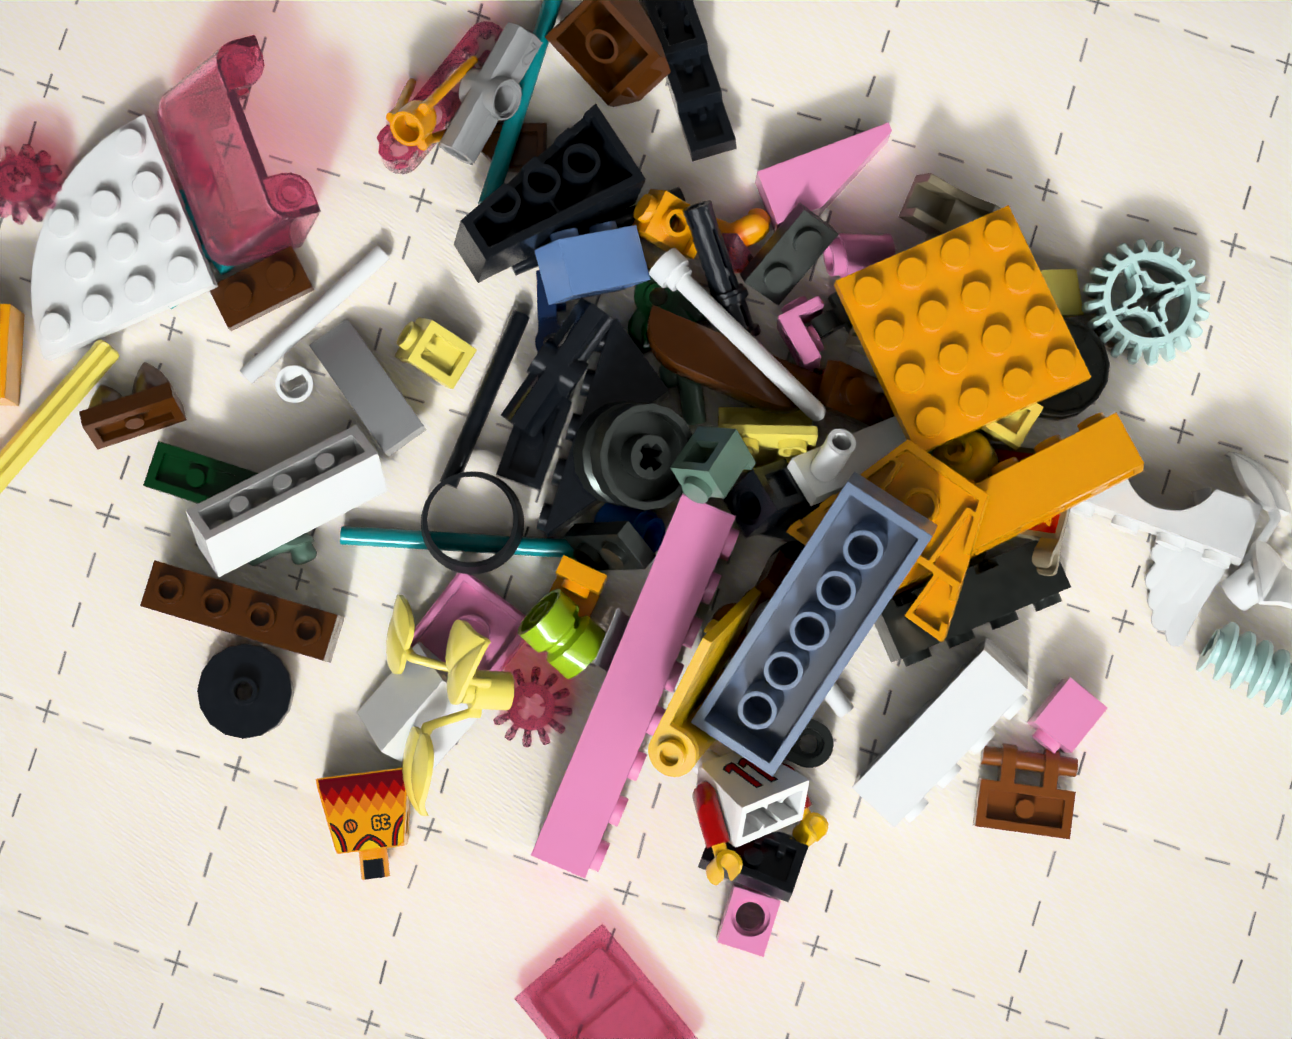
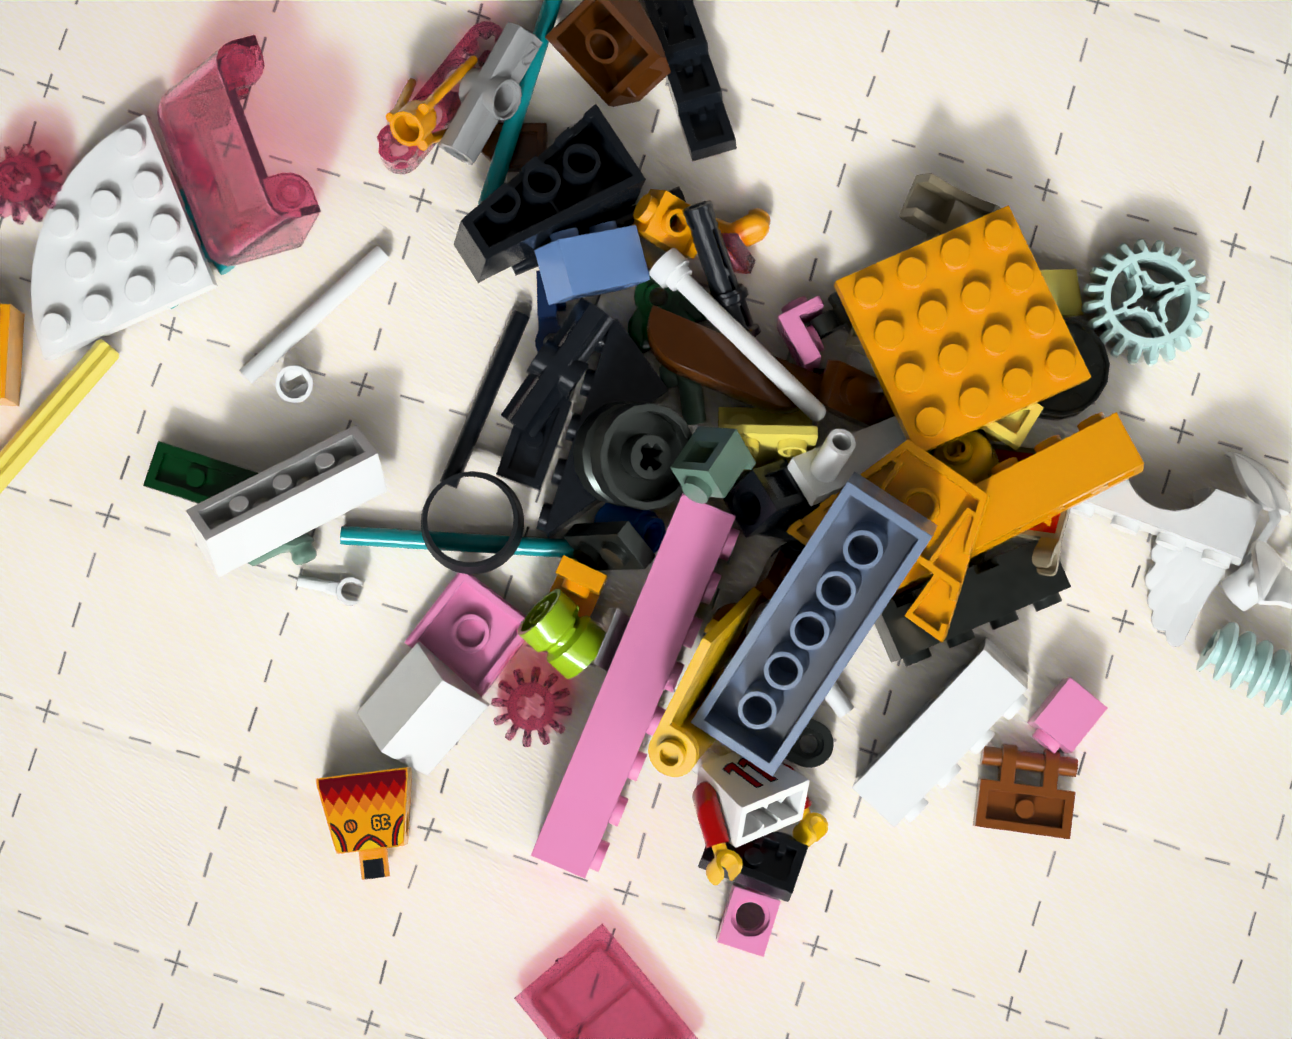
(120, 418): reddish brown tile -> none
(242, 611): reddish brown brick -> none
(261, 288): reddish brown plate -> none
(270, 696): black plate -> none
(330, 587): none -> white hand
(367, 387): light grey slope -> none
(434, 351): light yellow bracket -> none
(464, 685): light yellow plant -> none
(788, 254): pearl dark grey plate -> none
(817, 175): bright pink slope -> none
(855, 252): bright pink cone -> none

